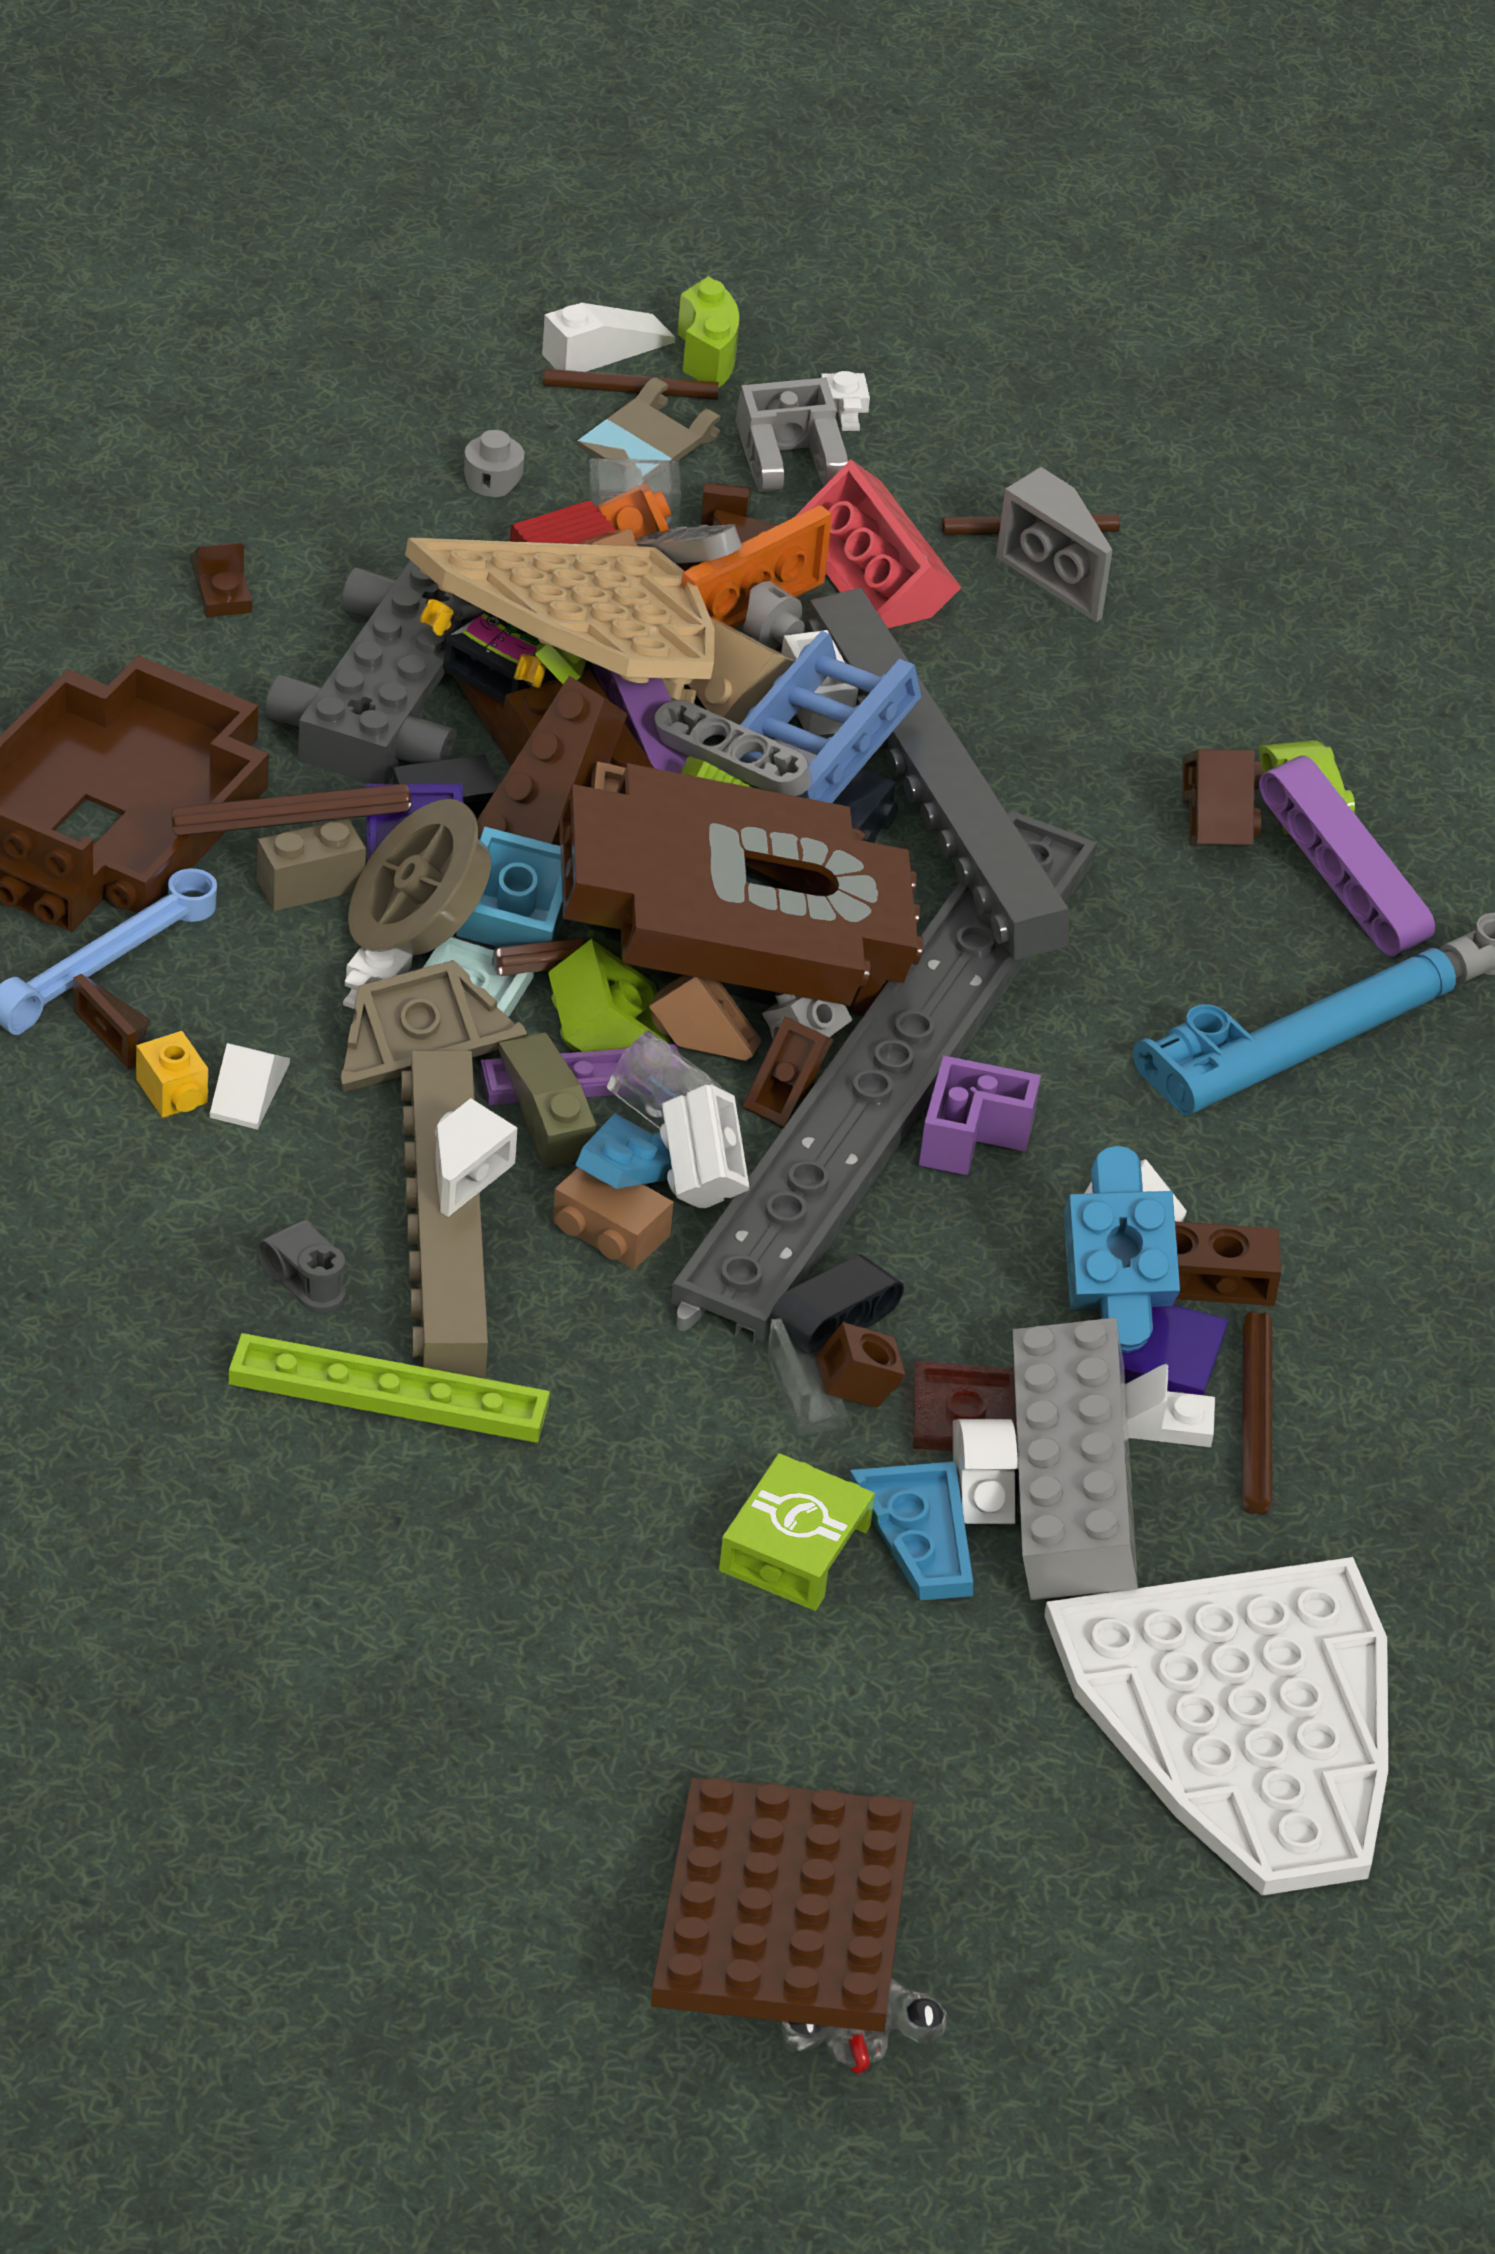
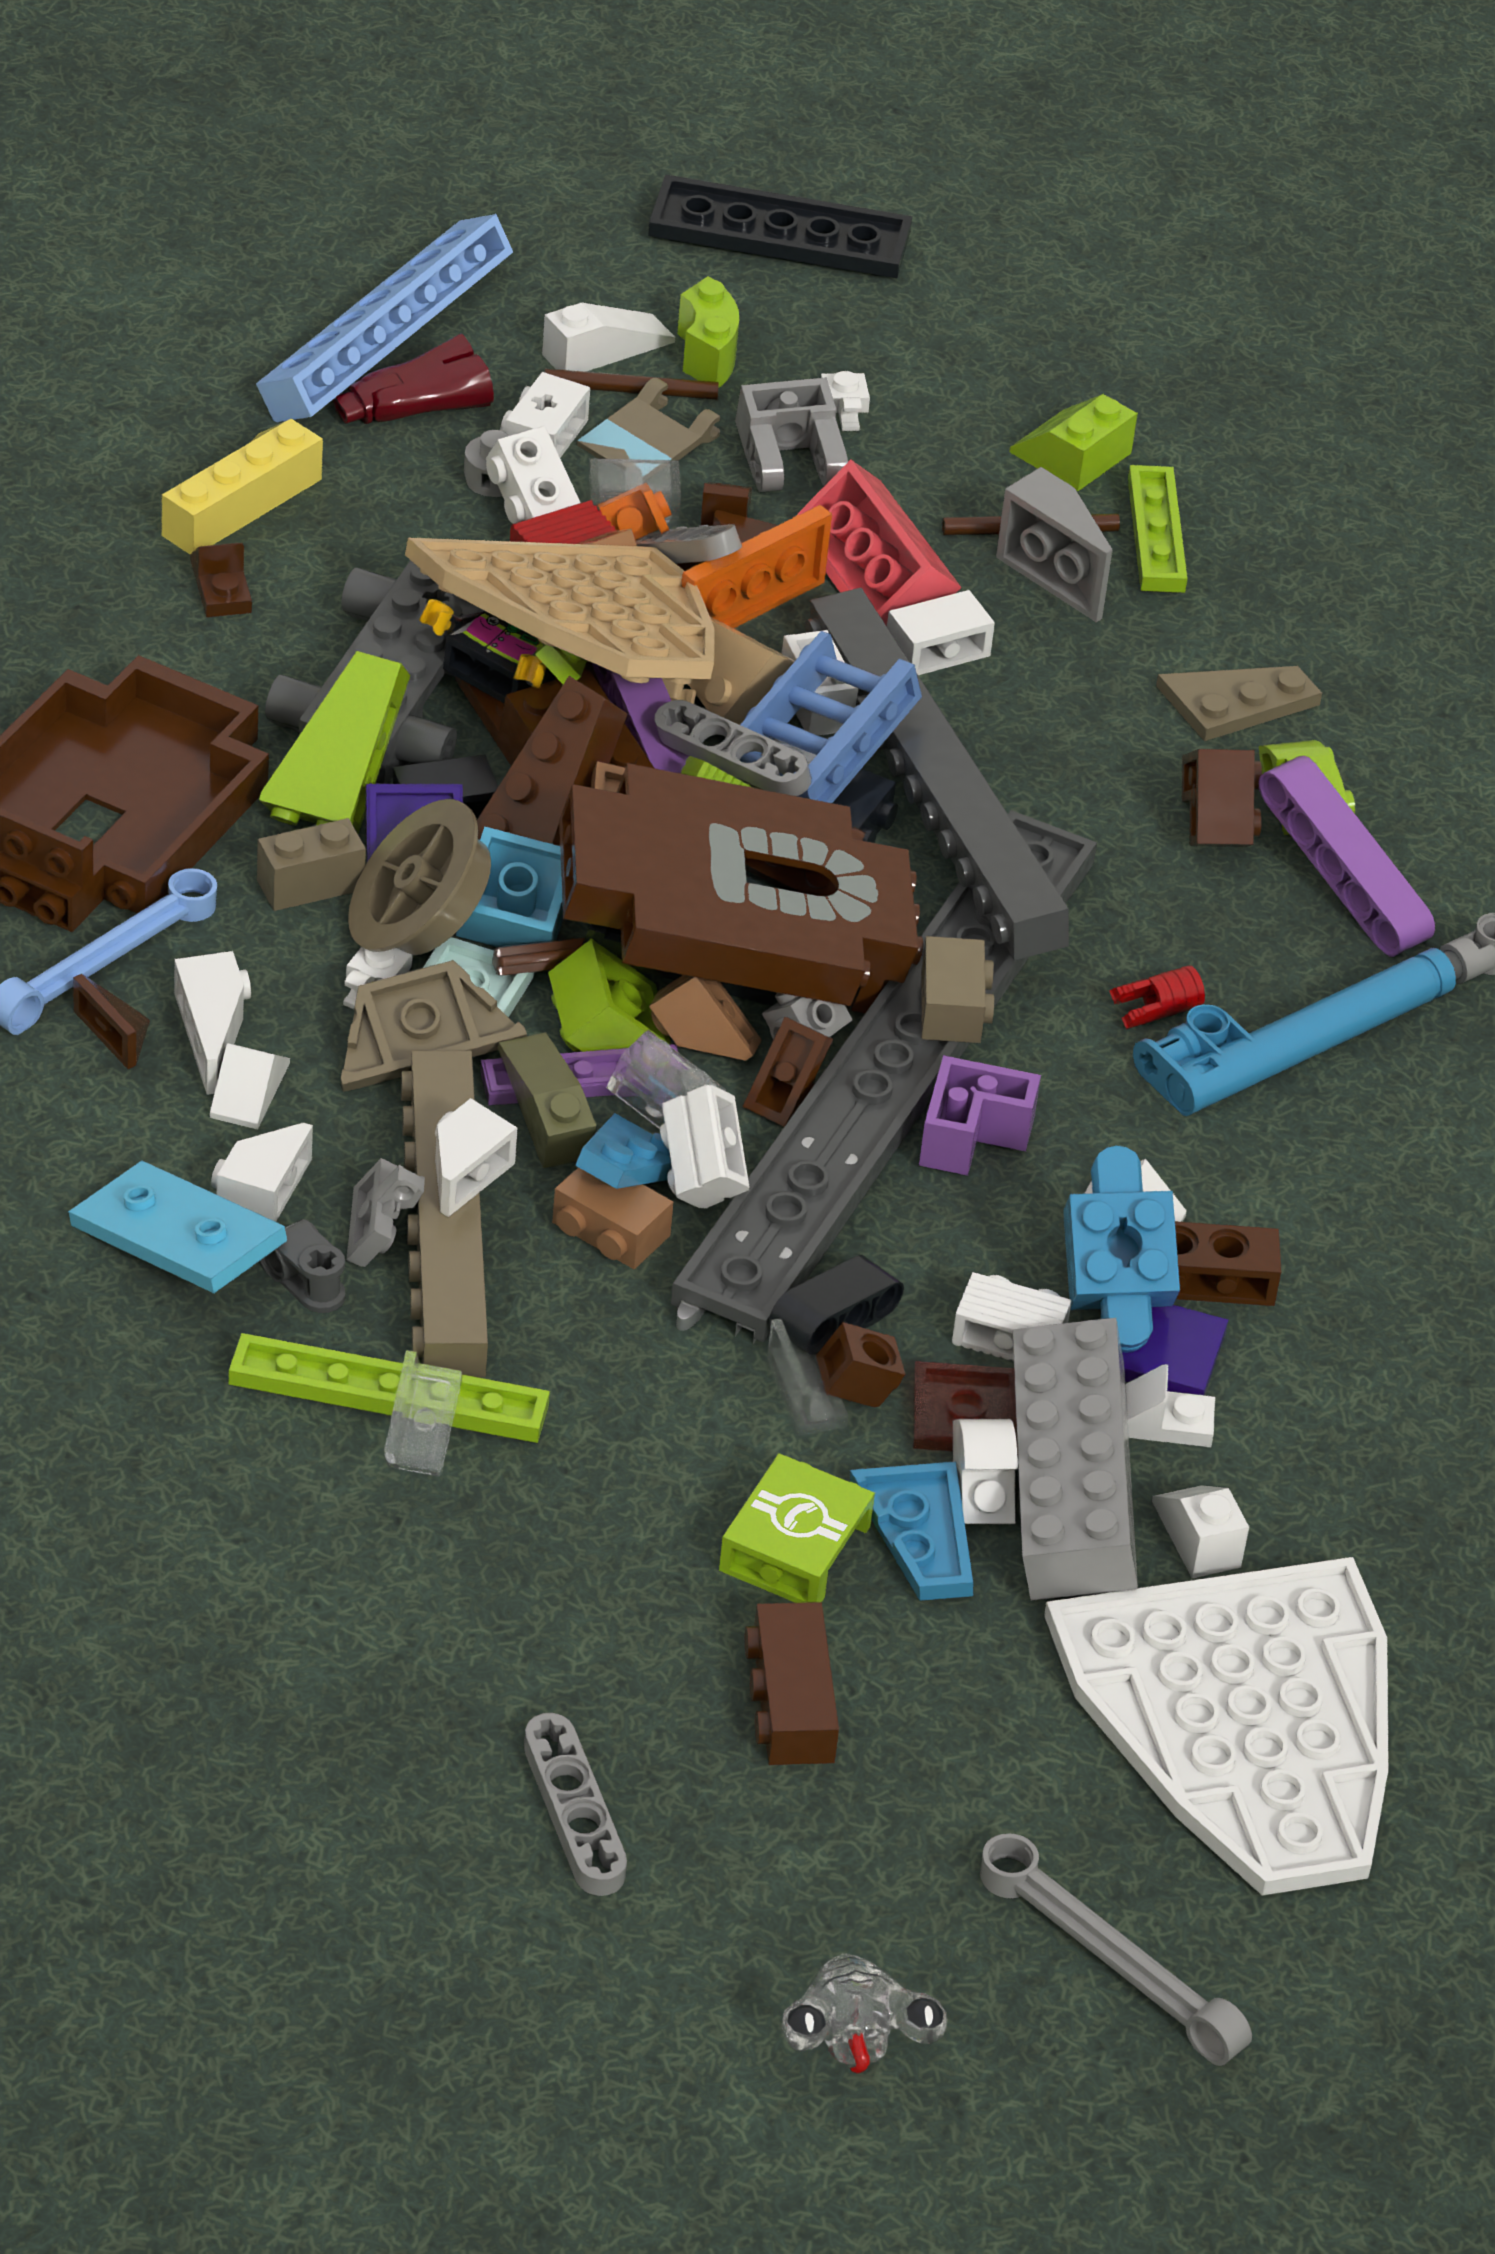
(172, 1074): yellow brick -> none
(178, 1226): none -> medium azure plate
(211, 1003): none -> white slope
(242, 486): none -> light yellow wedge
(265, 1169): none -> white slope
(291, 809): reddish brown axle -> none
(340, 747): none -> lime slope
(375, 1205): none -> light grey hinge
(384, 318): none -> light blue brick
(422, 1417): none -> clear panel
(434, 381): none -> dark red piece
(530, 475): none -> white brick
(550, 403): none -> white brick
(578, 1803): none -> light grey beam
(761, 231): none -> black plate
(772, 615): light grey piece -> none
(784, 1905): reddish brown plate -> none
(792, 1683): none -> reddish brown brick
(942, 631): none -> white brick
(954, 989): none -> dark tan brick
(996, 1307): none -> white brick
(1081, 441): none -> lime slope
(1157, 529): none -> lime plate
(1162, 995): none -> red hinge
(1204, 1528): none -> white slope
(1213, 2027): none -> light grey piece
(1239, 698): none -> dark tan wing
(1257, 1413): reddish brown axle -> none

